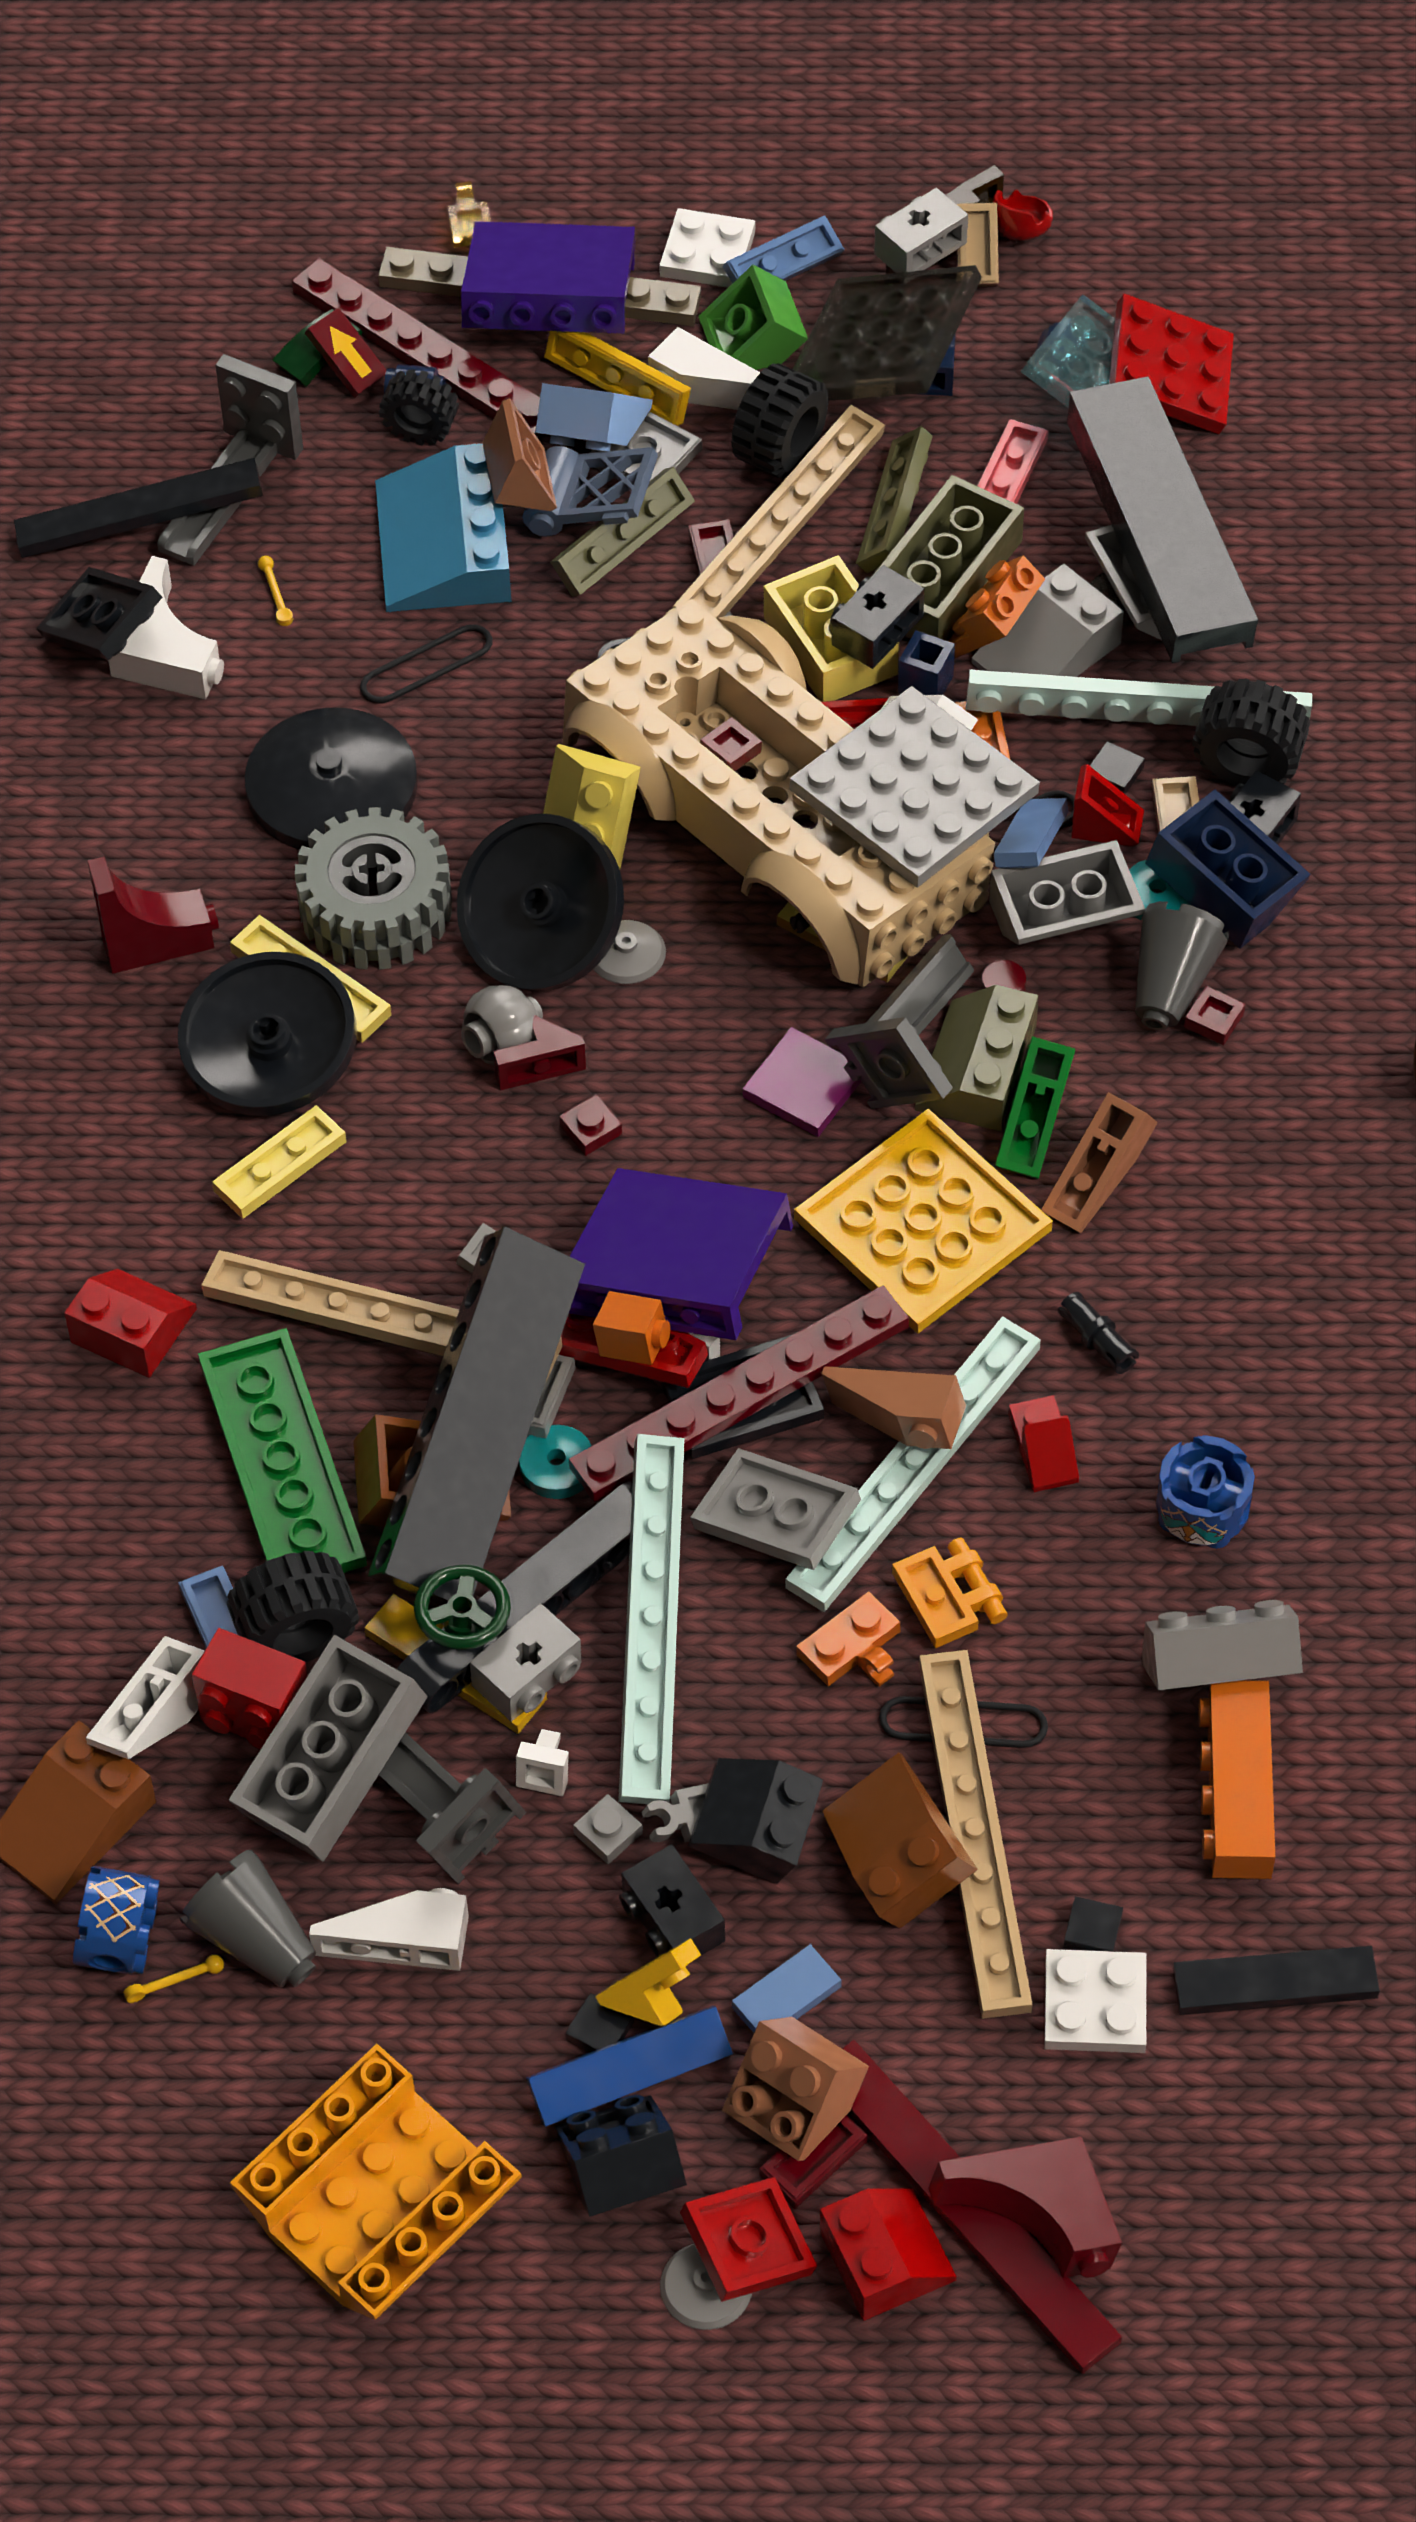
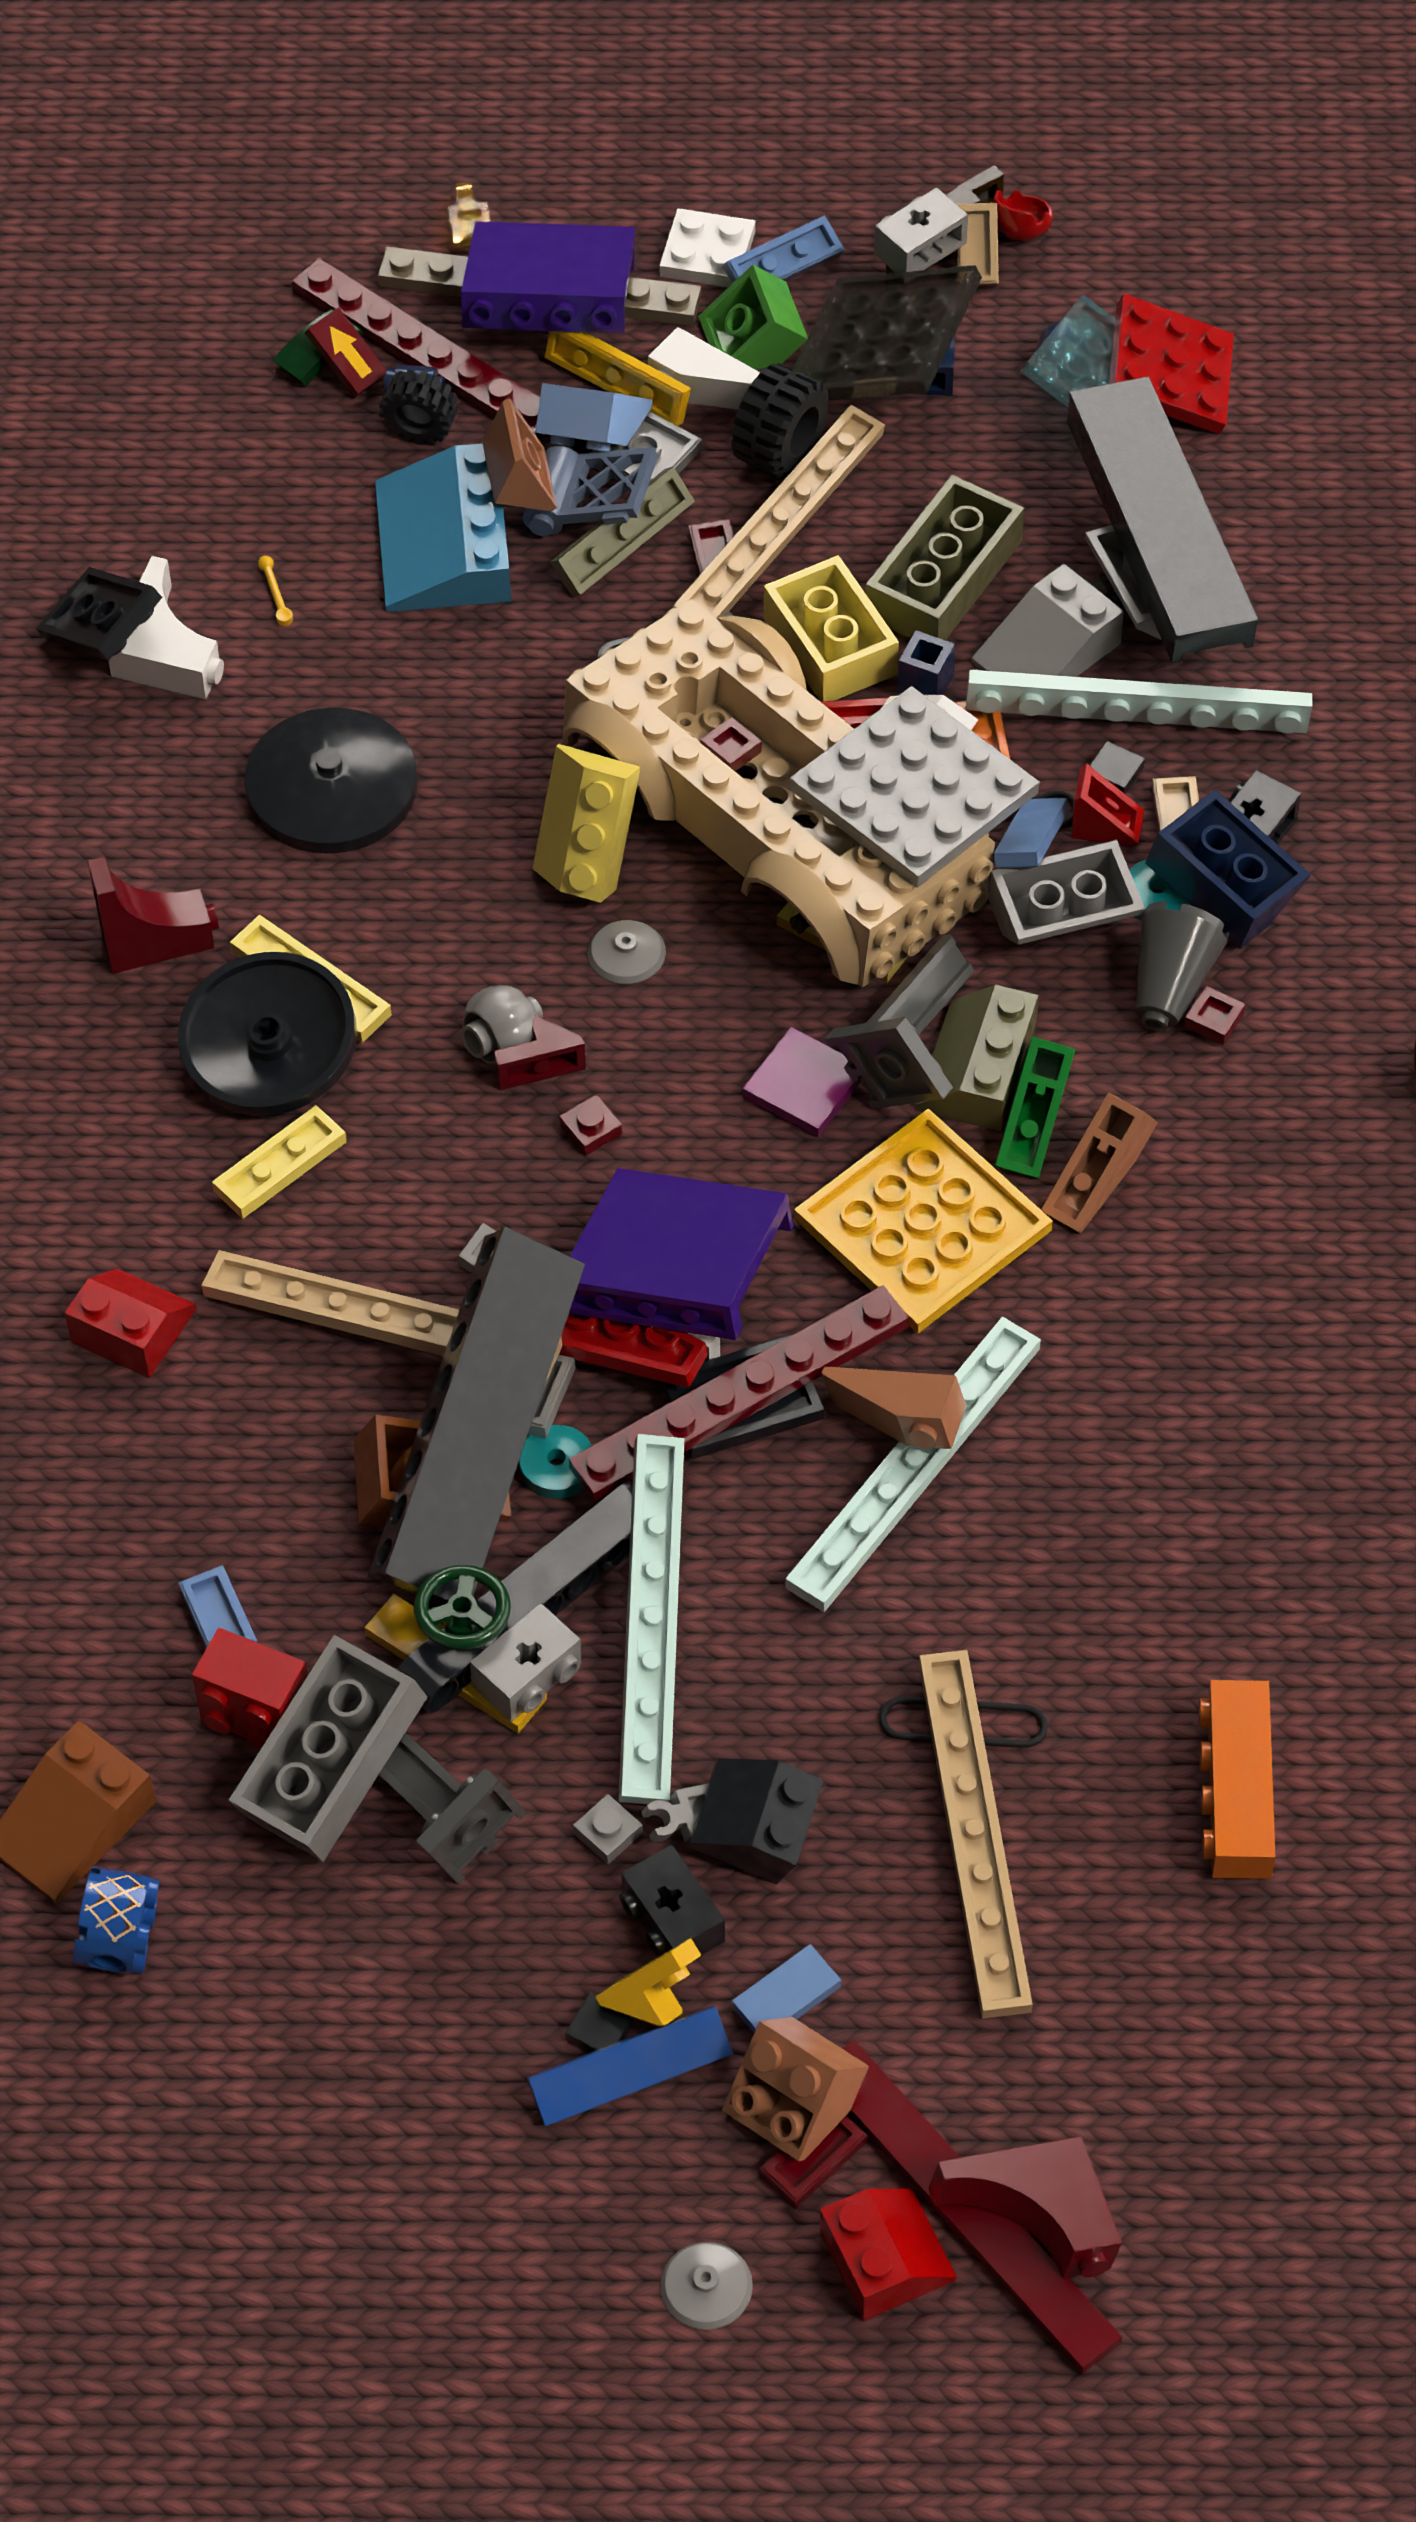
(136, 1992): yellow hinge -> none
(138, 507): black tile -> none
(152, 1703): white slope -> none
(251, 1922): dark grey cone -> none
(265, 420): dark grey bracket -> none
(280, 1450): green plate -> none
(294, 1604): black tyre -> none
(371, 2185): light orange slope -> none
(404, 1930): white slope -> none
(411, 888): light grey wheel -> none
(442, 639): black piece -> none
(540, 902): black dish -> none
(542, 1765): white tile -> none
(620, 2154): black slope -> none
(631, 1328): orange brick -> none
(748, 2239): red plate -> none
(775, 1508): light grey plate -> none
(852, 1640): orange plate -> none
(877, 616): brick -> none
(894, 497): olive plate -> none
(897, 1842): dark orange slope -> none
(937, 1598): light orange plate -> none
(996, 605): orange plate -> none
(1005, 974): tile -> none
(1013, 460): coral tile -> none
(1044, 1443): red slope -> none
(1093, 1925): black tile -> none
(1095, 2001): white plate -> none
(1098, 1332): black pin -> none
(1204, 1491): blue brick -> none
(1222, 1645): light grey slope -> none
(1250, 730): black tyre -> none
(1275, 1980): black tile -> none

